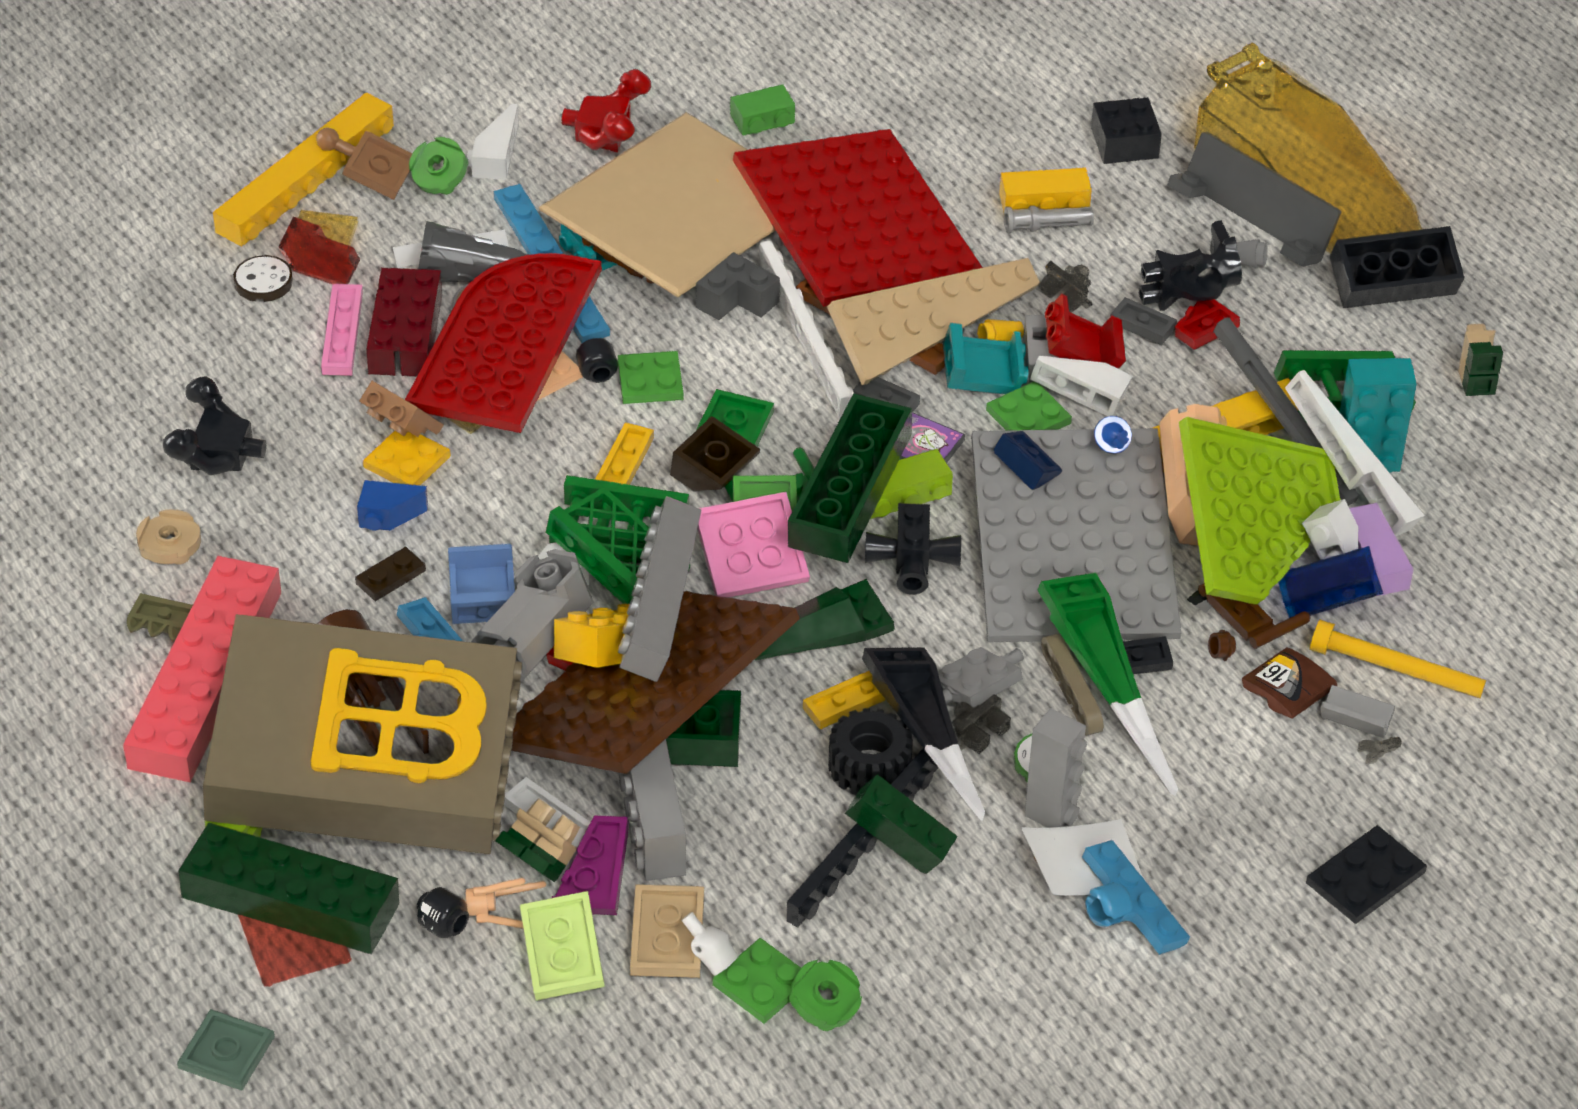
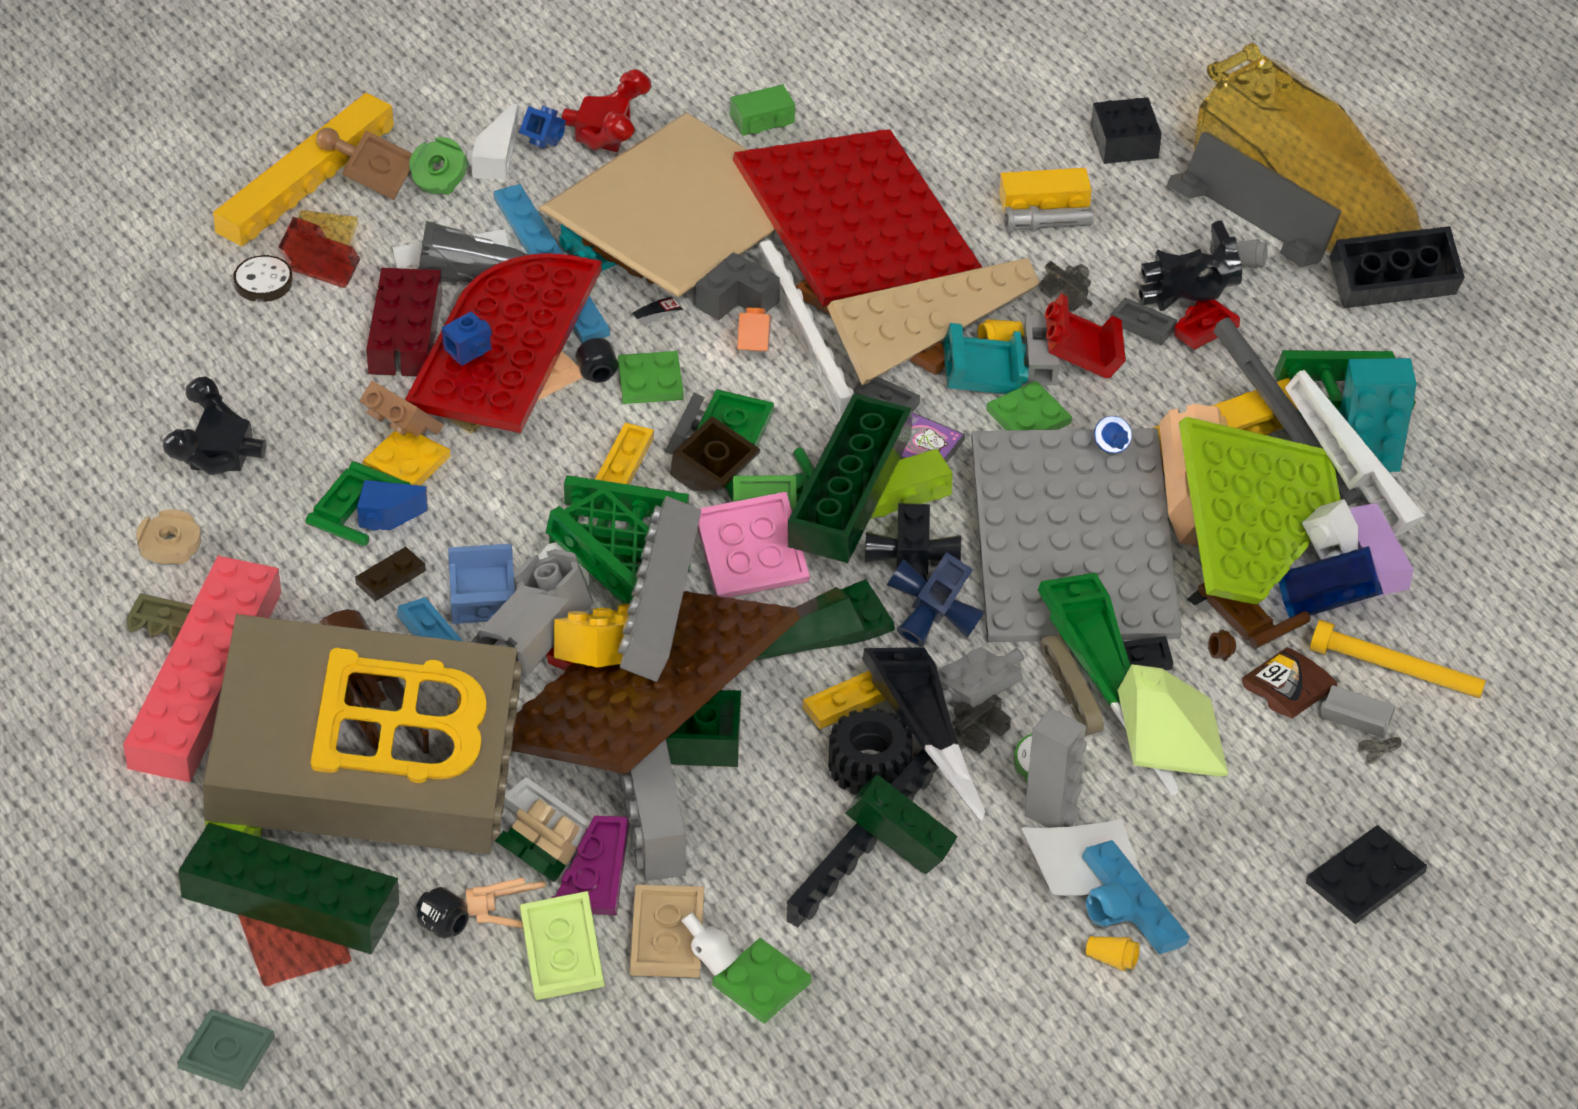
(342, 329): bright pink plate -> none
(342, 501): none -> green plate
(466, 338): none -> blue brick
(542, 126): none -> blue brick
(657, 310): none -> sticker
(691, 416): none -> dark grey plate
(754, 330): none -> orange slope
(823, 1012): bright green plate -> none
(935, 599): none -> dark blue brick
(1026, 459): dark blue slope -> none
(1083, 381): white slope -> none
(1114, 951): none -> yellow cone
(1170, 723): none -> yellowish green slope
(1480, 361): dark green hips -> none

